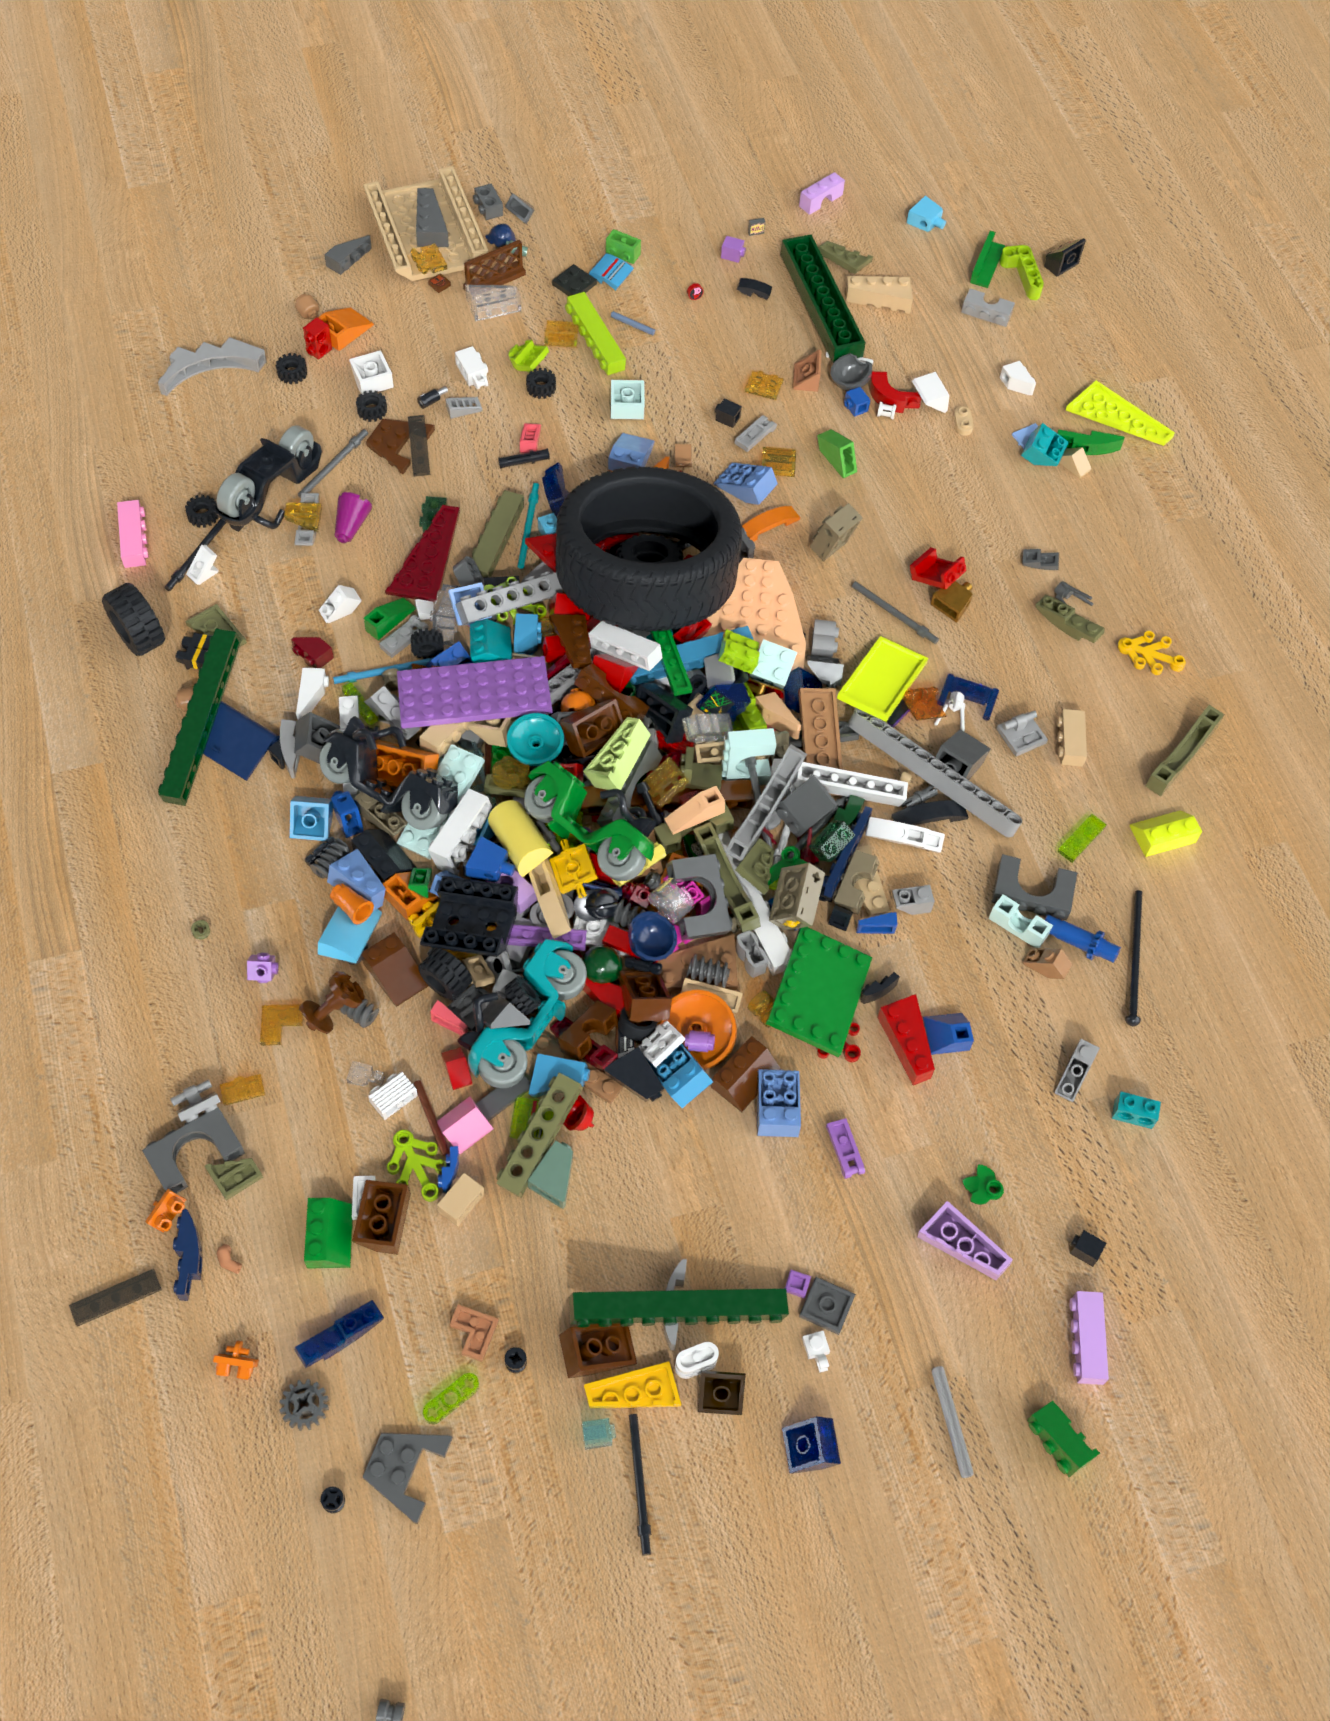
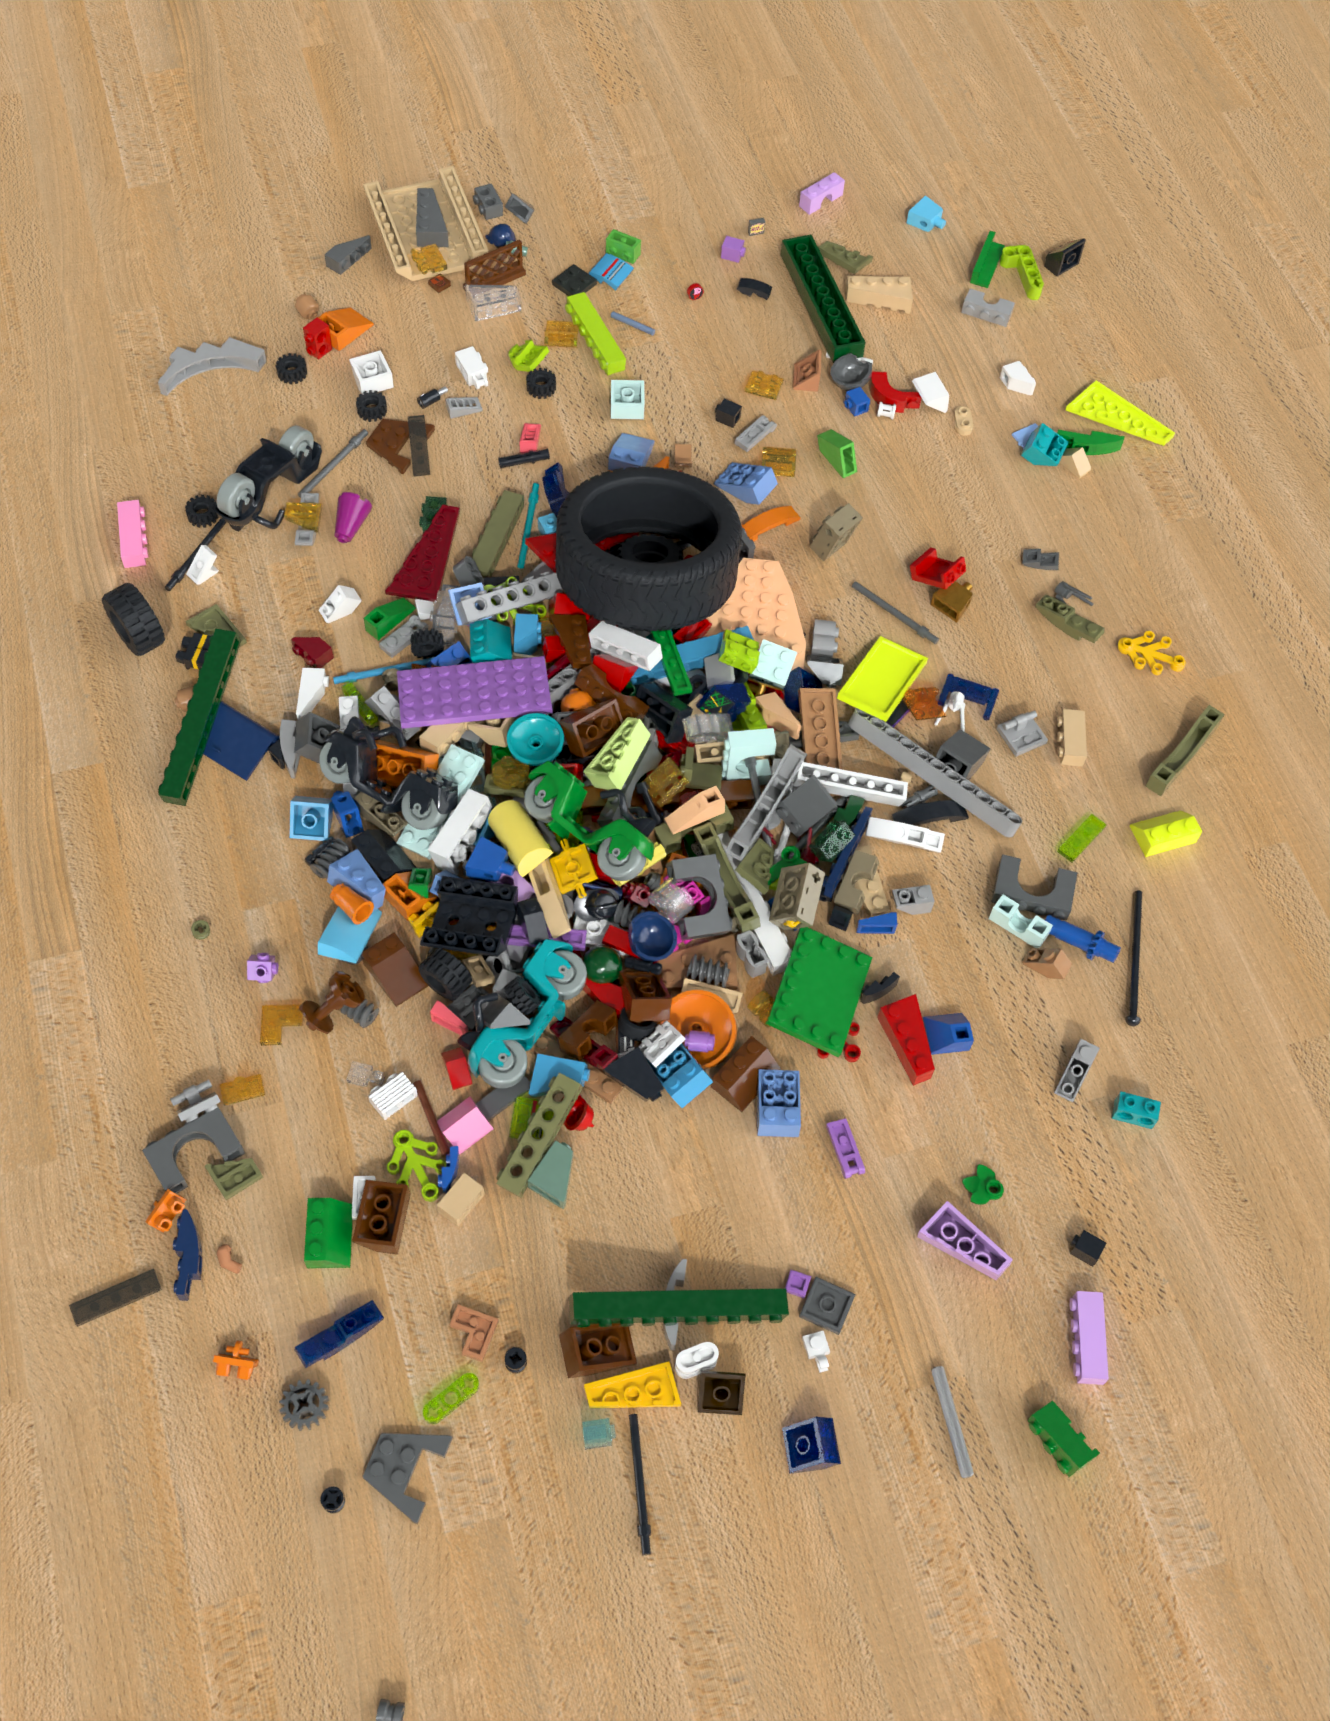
(532, 921): none -> black slope

